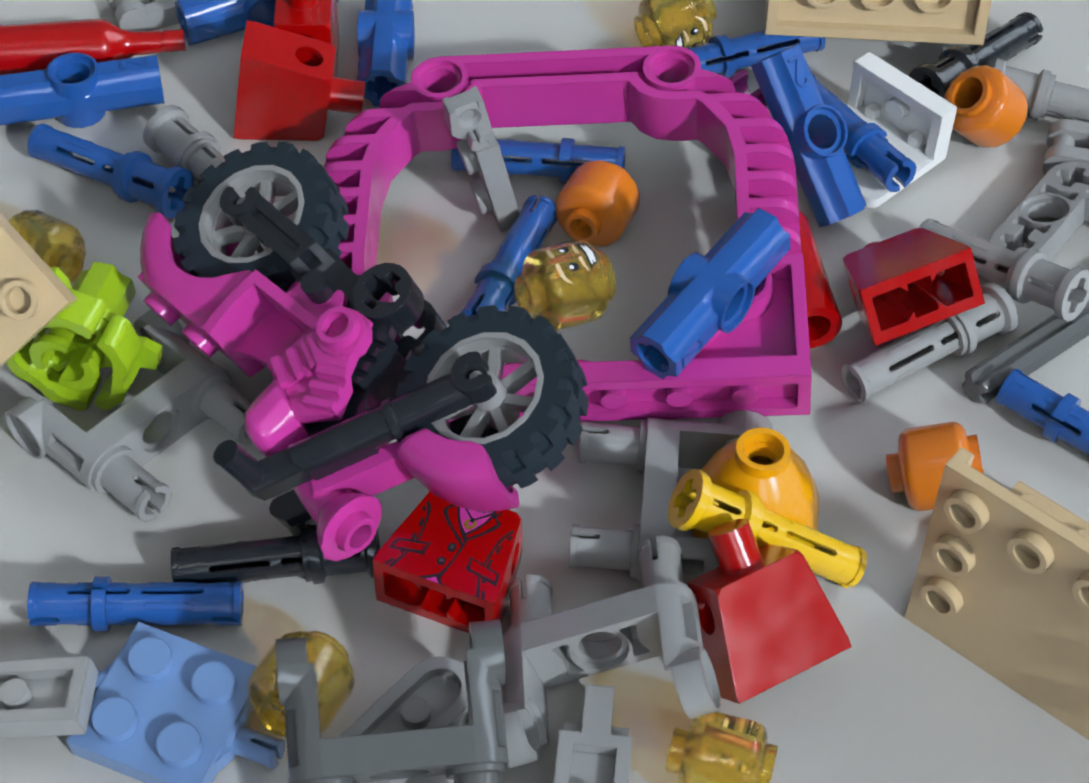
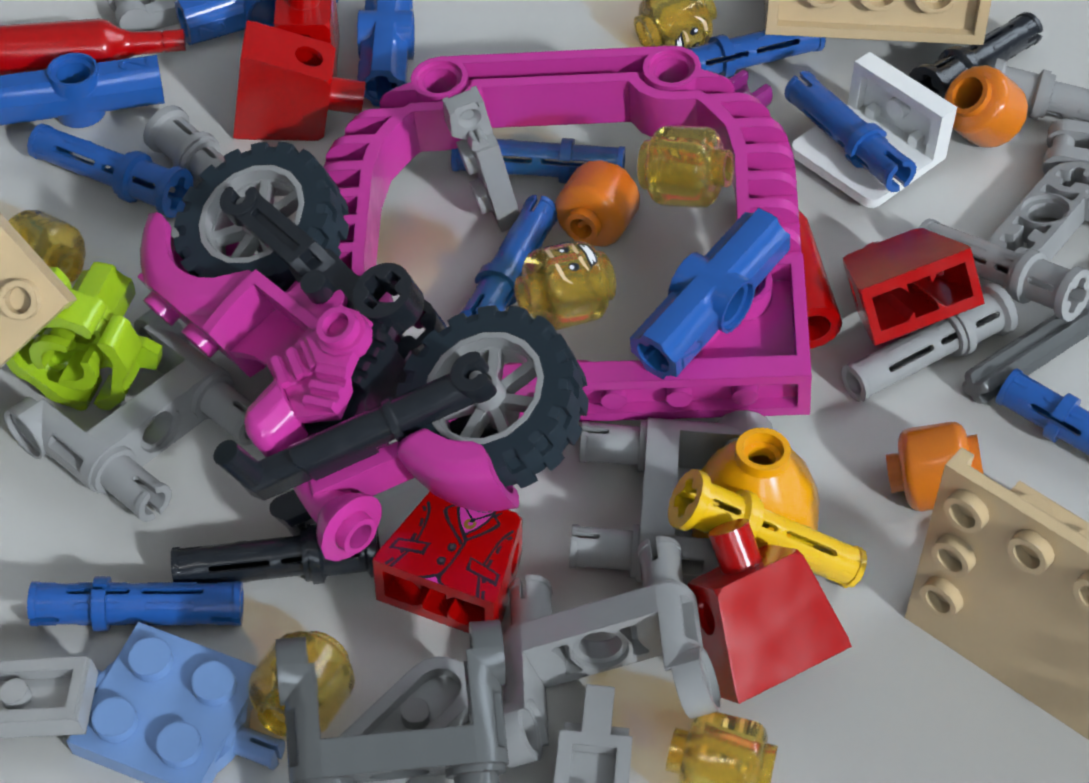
(684, 166): none -> clear yellow head
(814, 133): blue piece -> none

